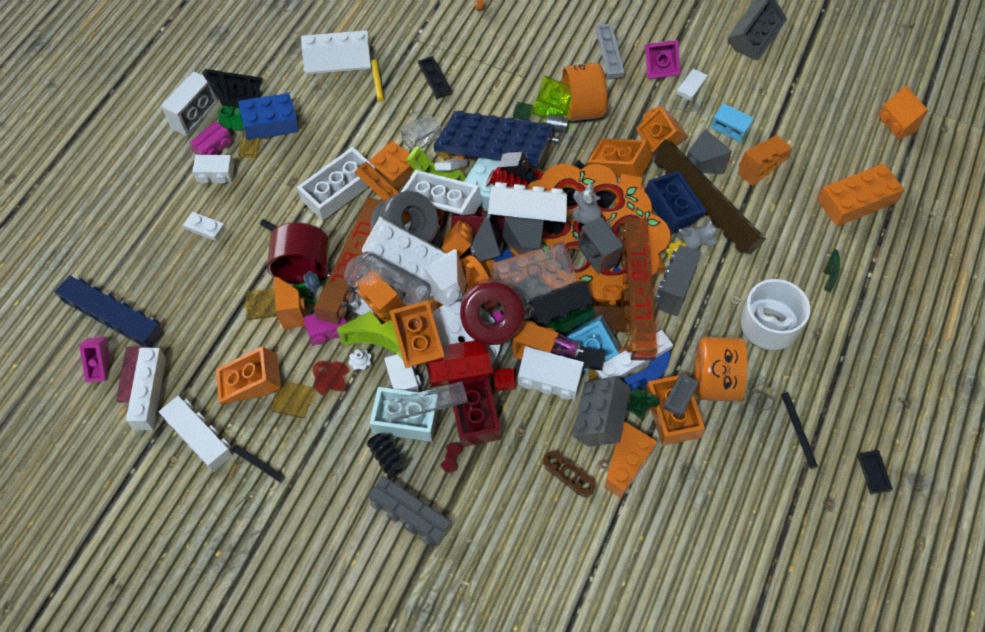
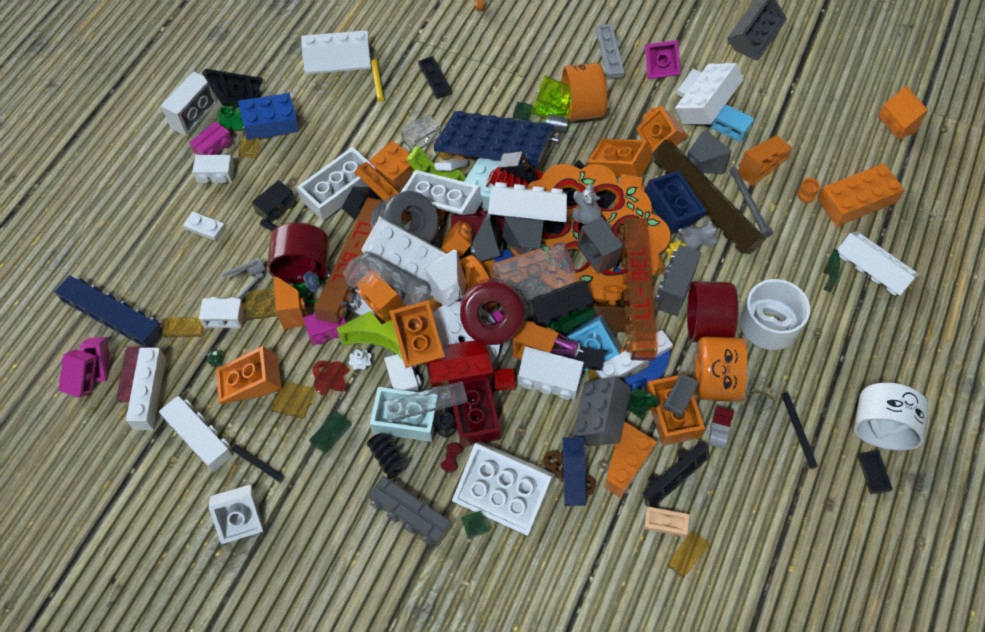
(77, 373): none -> dark pink brick
(182, 327): none -> clear yellow tile
(215, 357): none -> clear green plate
(222, 313): none -> white brick
(235, 514): none -> white slope
(253, 268): none -> light grey plant
(274, 201): none -> black brick
(330, 432): none -> clear green plate
(356, 200): none -> black slope
(446, 423): none -> black piece
(474, 524): none -> clear green plate
(503, 487): none -> white slope
(573, 471): none -> dark blue slope
(666, 521): none -> light nougat plate
(687, 465): none -> black hinge
(687, 554): none -> clear yellow tile
(709, 93): none -> white brick
(712, 310): none -> dark red piece
(720, 427): none -> leg
(766, 231): none -> dark grey bar
(808, 190): none -> orange wheel
(878, 263): none -> white slope
(891, 416): none -> white piece

